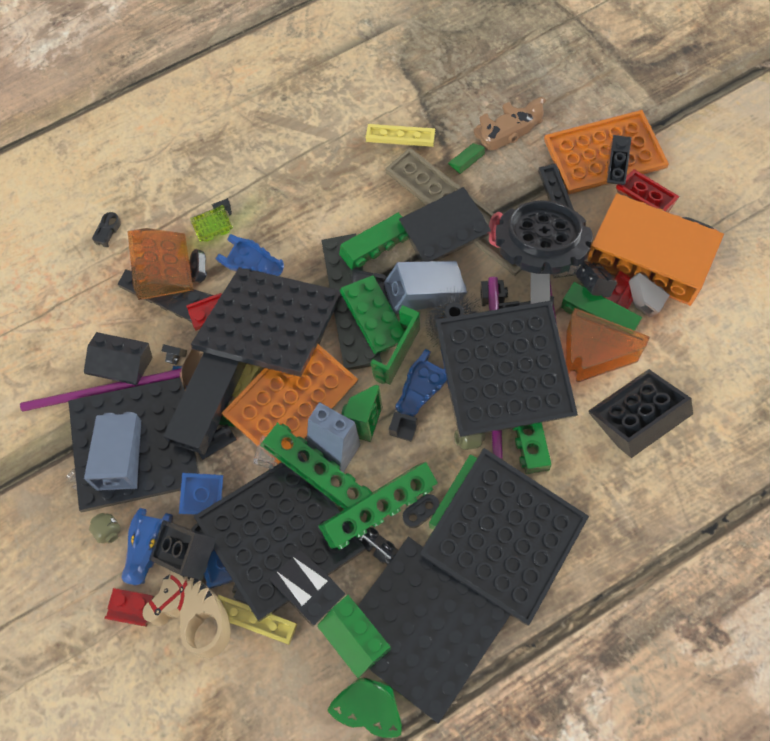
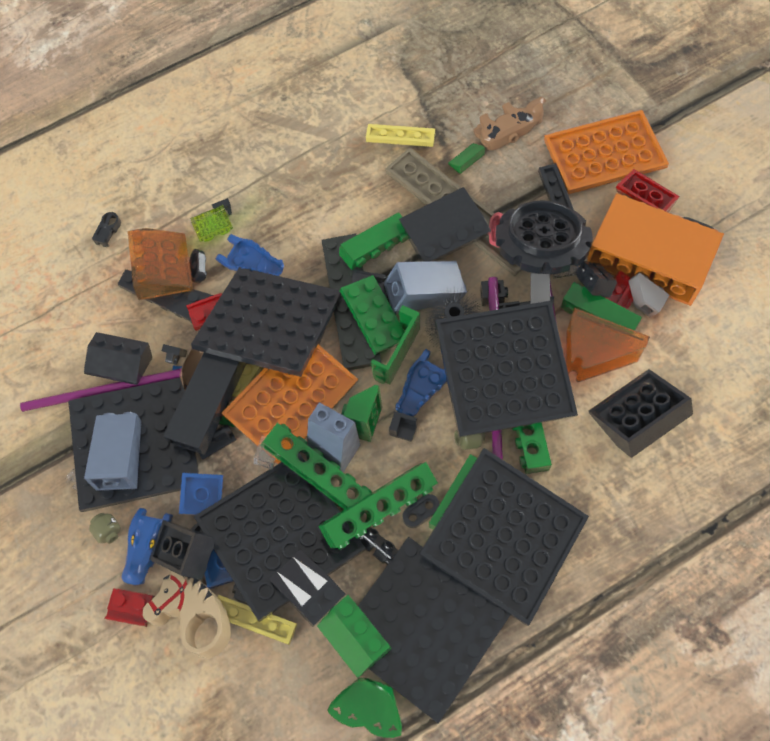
(618, 159): black slope -> none

